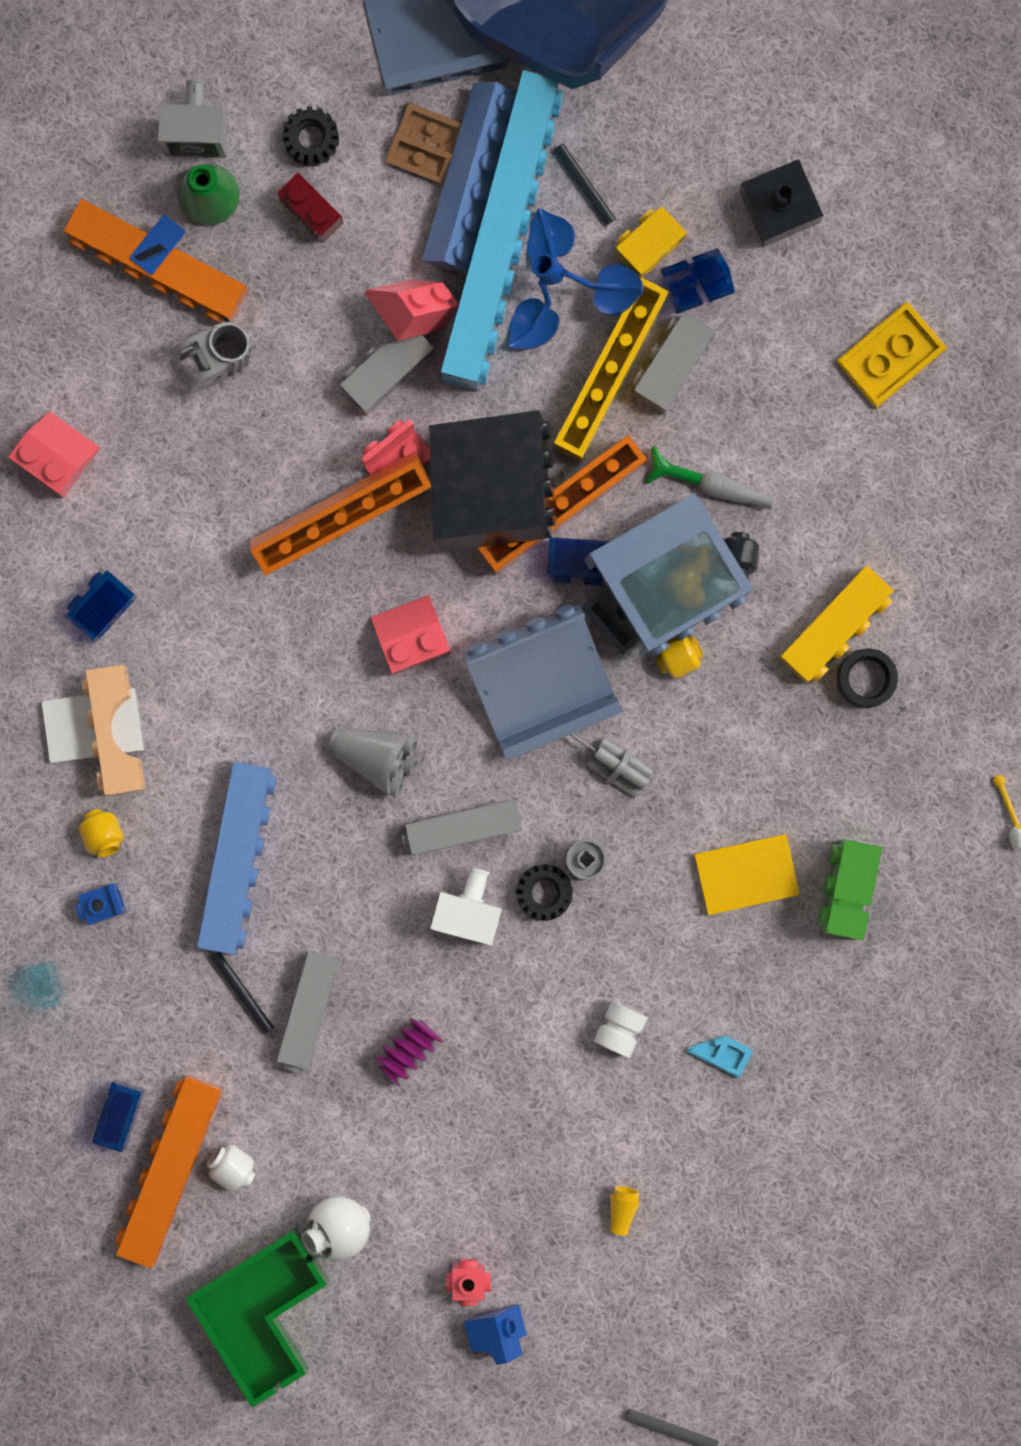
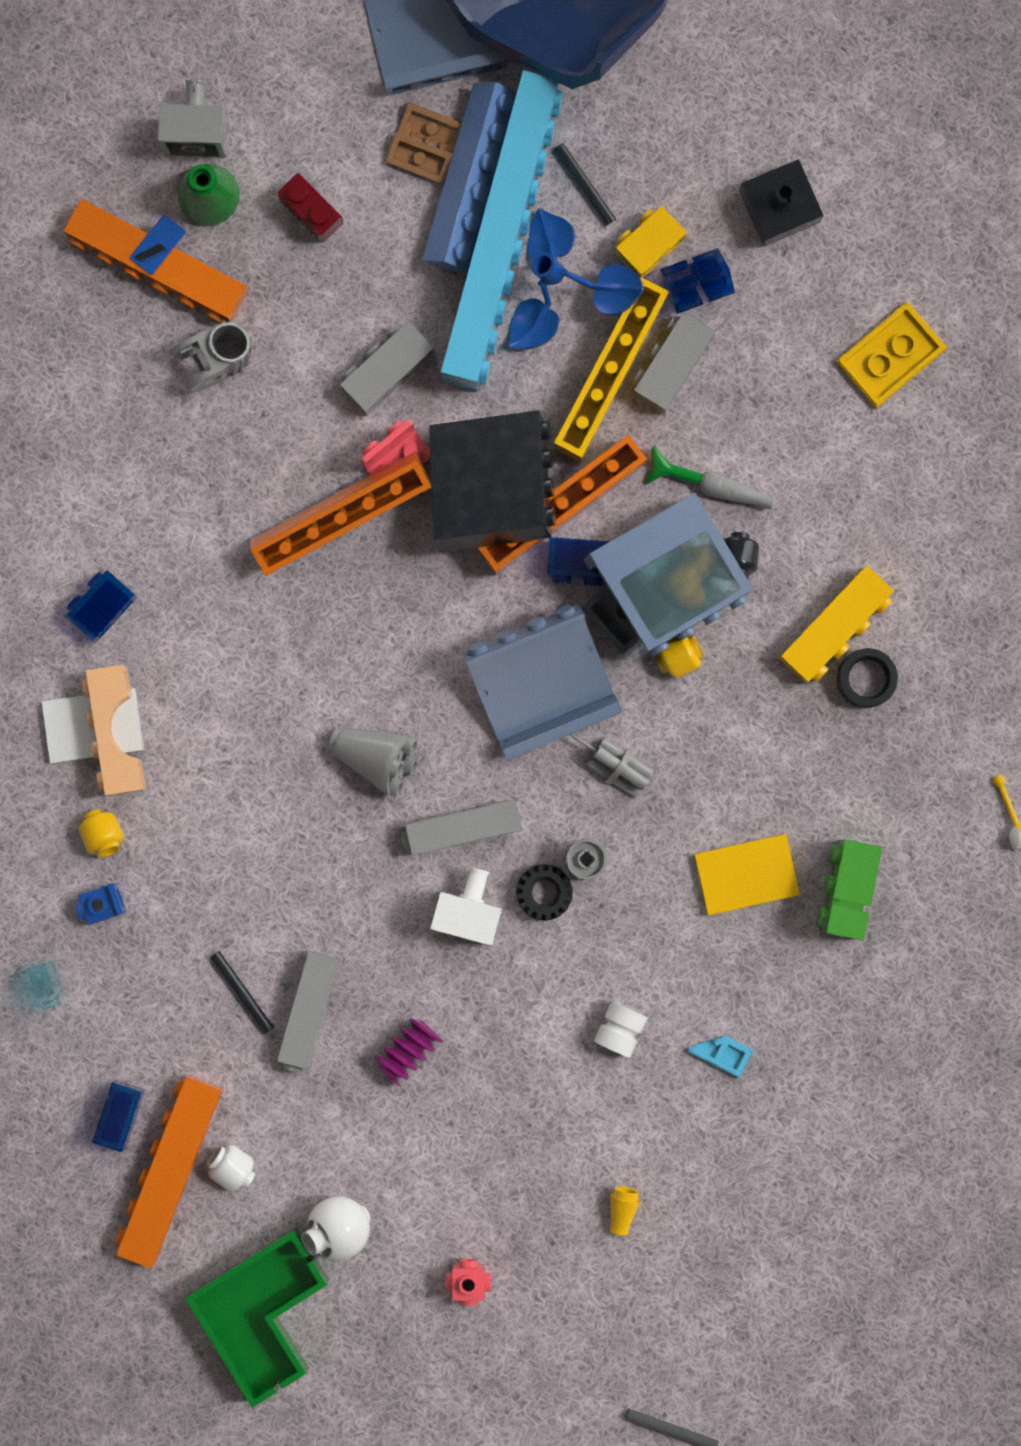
(54, 453): coral slope -> none
(235, 858): medium blue brick -> none
(310, 118): black tyre -> none
(410, 635): coral slope -> none
(413, 307): coral slope -> none
(497, 1333): blue brick -> none

